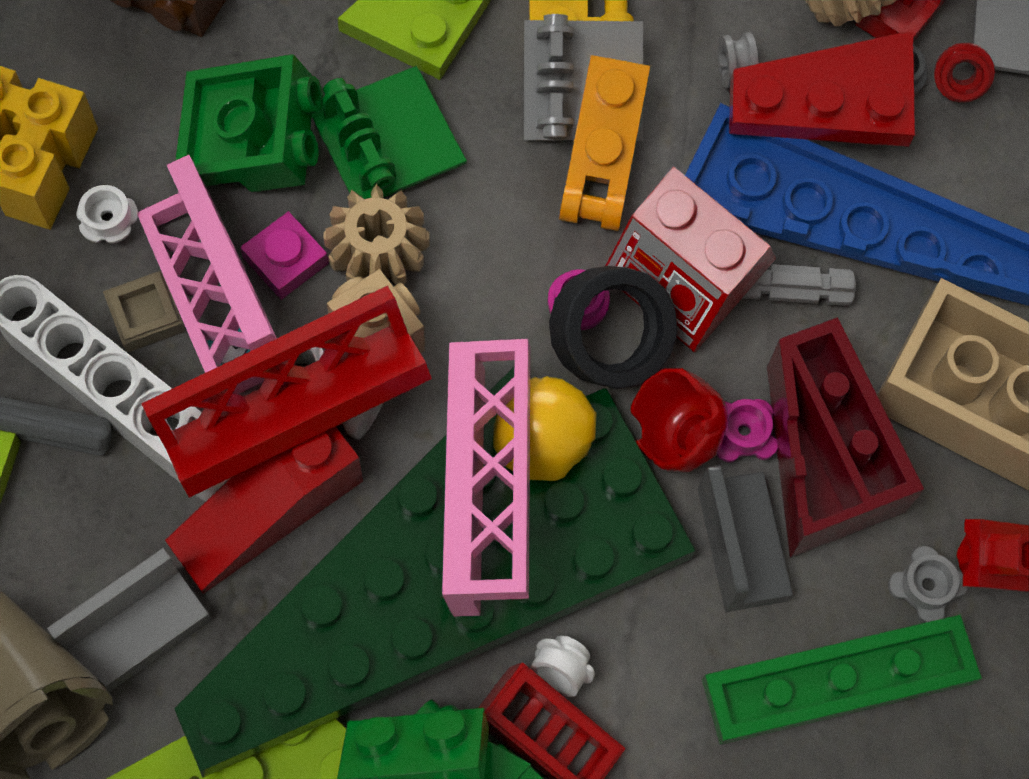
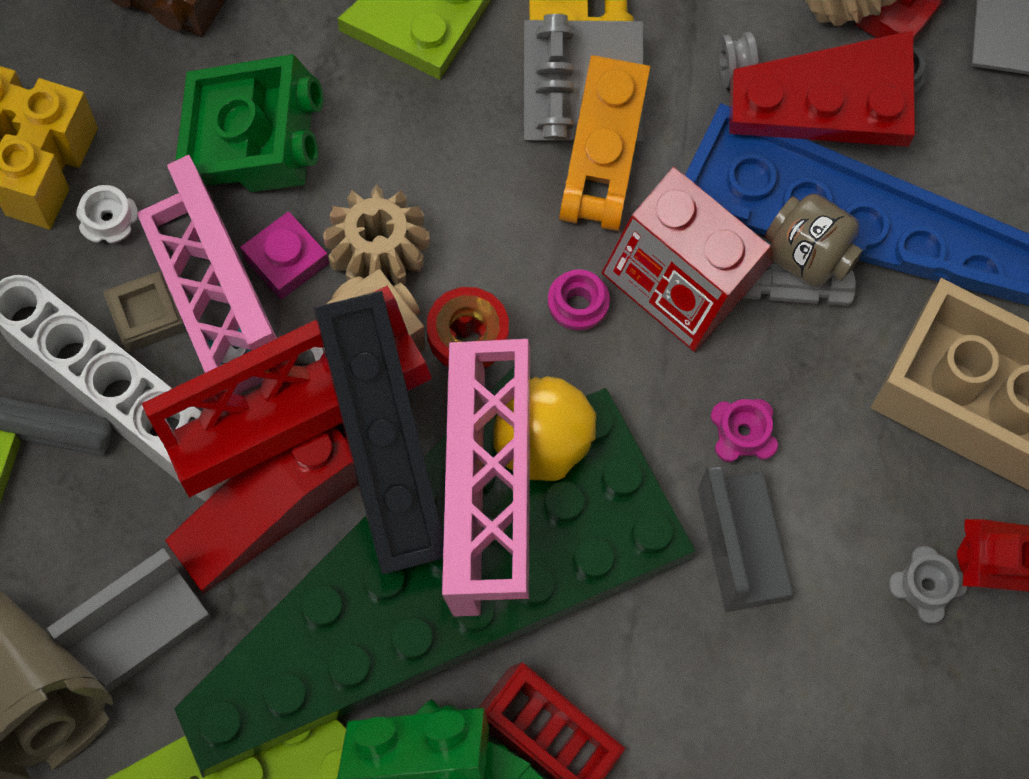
(380, 431): none -> black plate
(386, 133): green hinge -> none
(460, 314): none -> piece
(563, 664): white plate -> none
(657, 337): black tyre -> none
(679, 420): red hair -> none
(814, 240): none -> dark tan head
(833, 441): dark red wedge -> none
(840, 679): green plate -> none
(968, 89): red plate -> none

